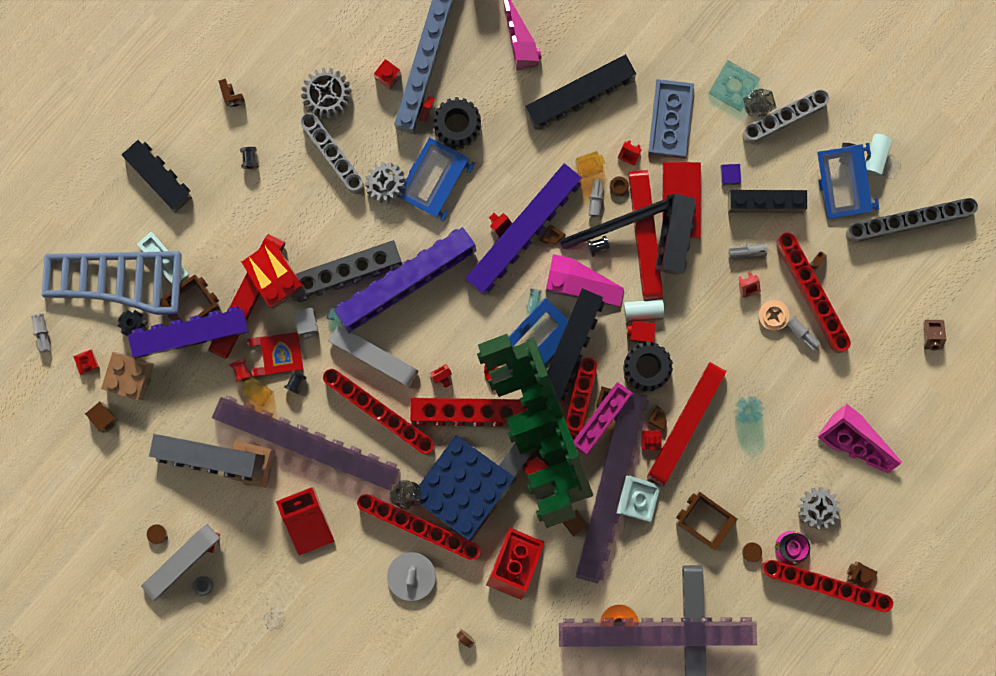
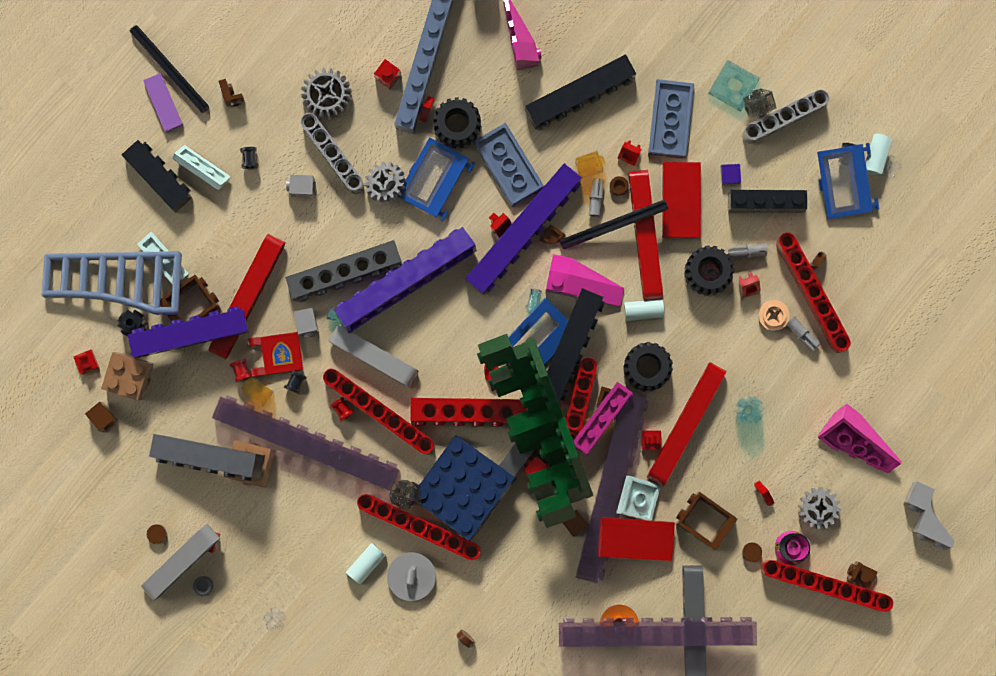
(40, 332): light grey axle -> none
(163, 102): none -> medium lavender tile
(171, 71): none -> black axle
(201, 167): none -> light aqua plate
(272, 275): red slope -> none
(301, 186): none -> light grey brick
(305, 521): red slope -> none
(341, 409): none -> red bush
(365, 563): none -> light aqua brick
(442, 374): red tile -> none
(508, 164): none -> sand blue tile
(515, 563): red slope -> none
(598, 246): black bush -> none
(636, 539): none -> red tile
(641, 332): red brick -> none
(658, 418): reddish brown tile -> none
(675, 234): black brick -> none
(709, 272): none -> tile
(717, 256): none -> black tyre
(767, 498): none -> red tile
(920, 217): dark grey beam -> none
(927, 525): none -> light grey arch
(934, 334): reddish brown bracket -> none

